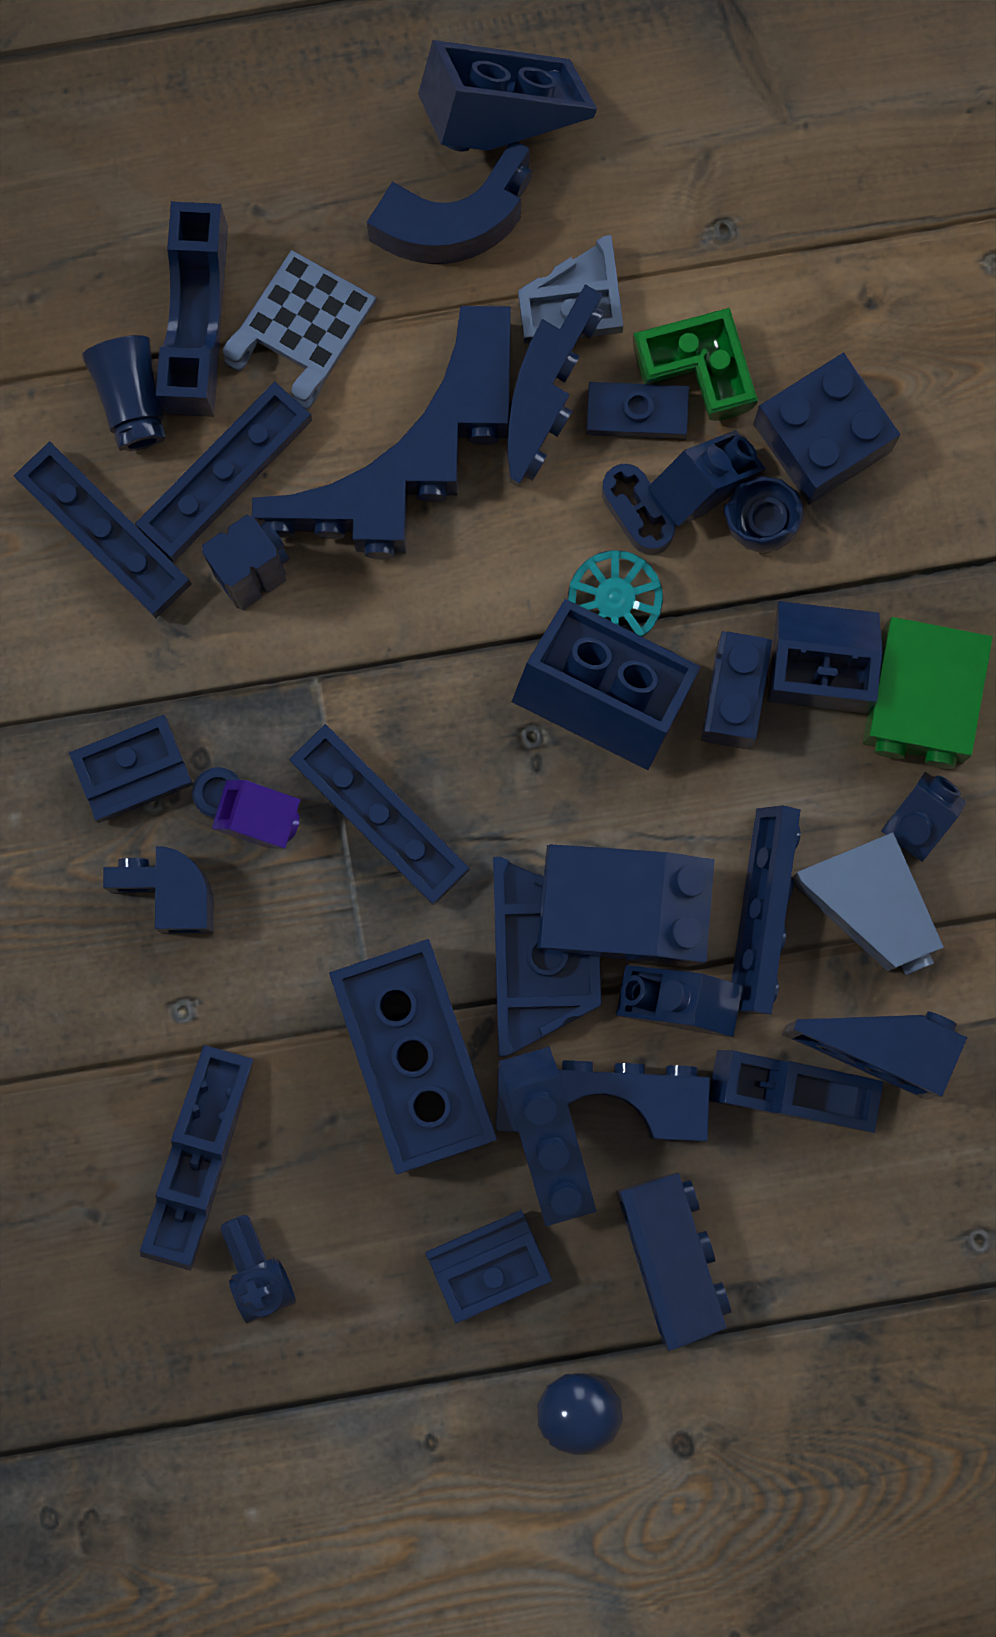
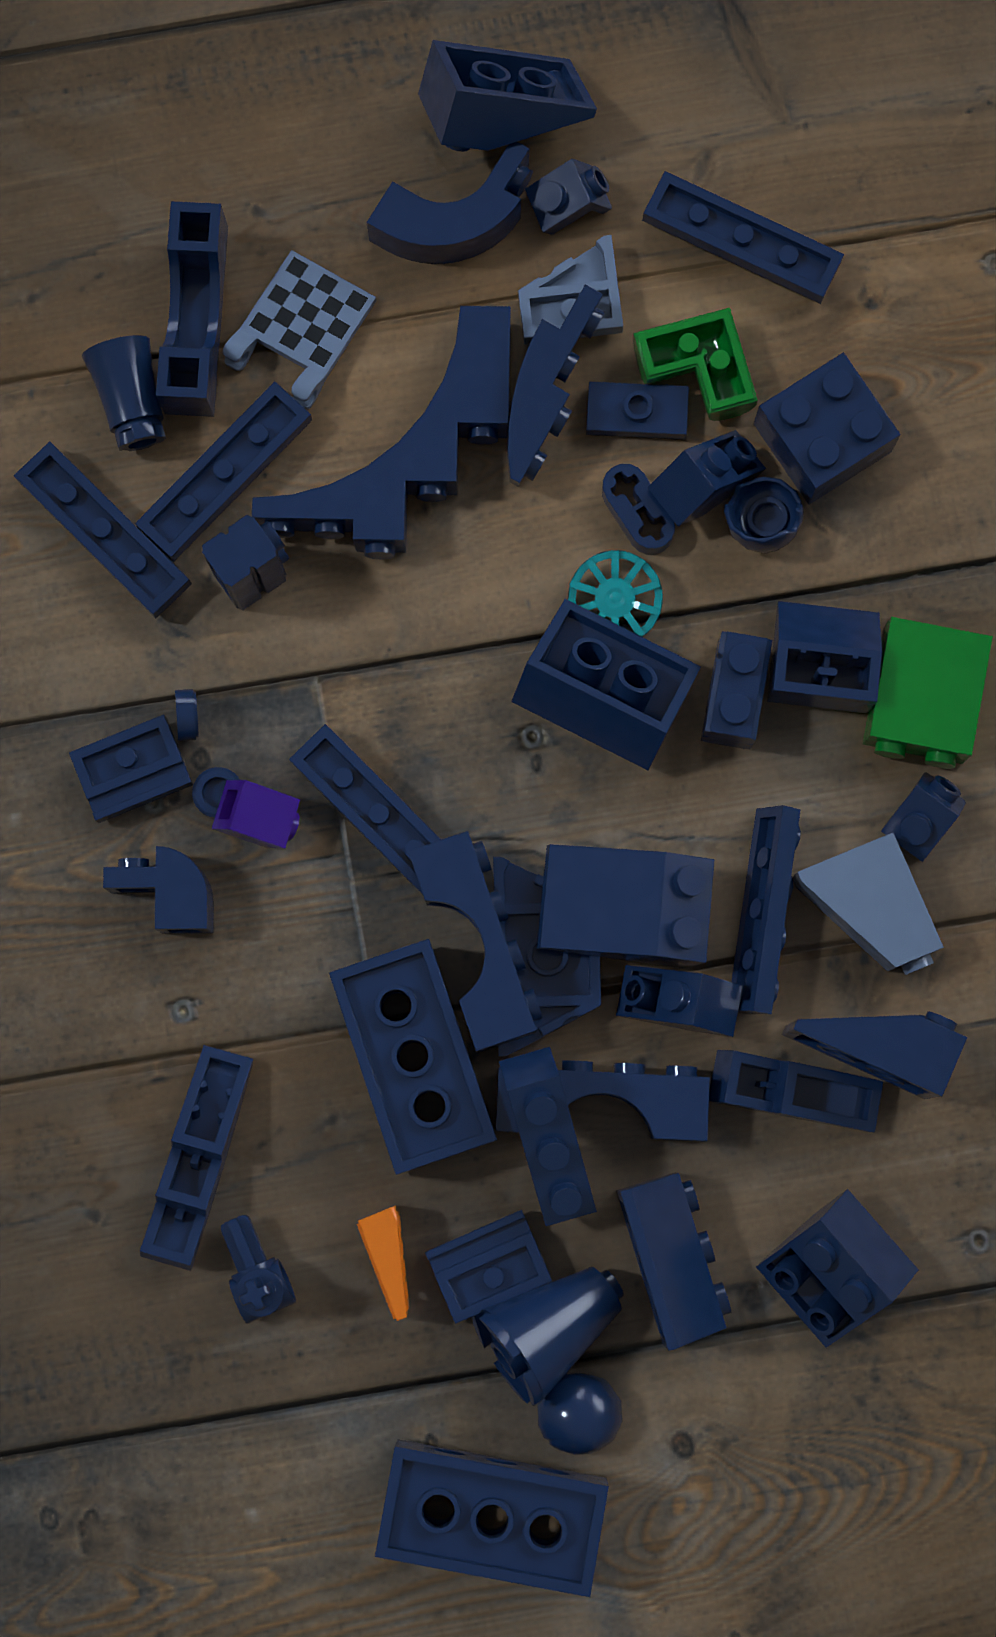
(186, 714): none -> dark blue tile
(385, 1249): none -> orange slope
(454, 879): none -> dark blue arch
(503, 1553): none -> dark blue brick
(548, 1329): none -> dark blue cone
(568, 195): none -> dark blue bracket
(742, 237): none -> dark blue plate
(838, 1269): none -> dark blue slope

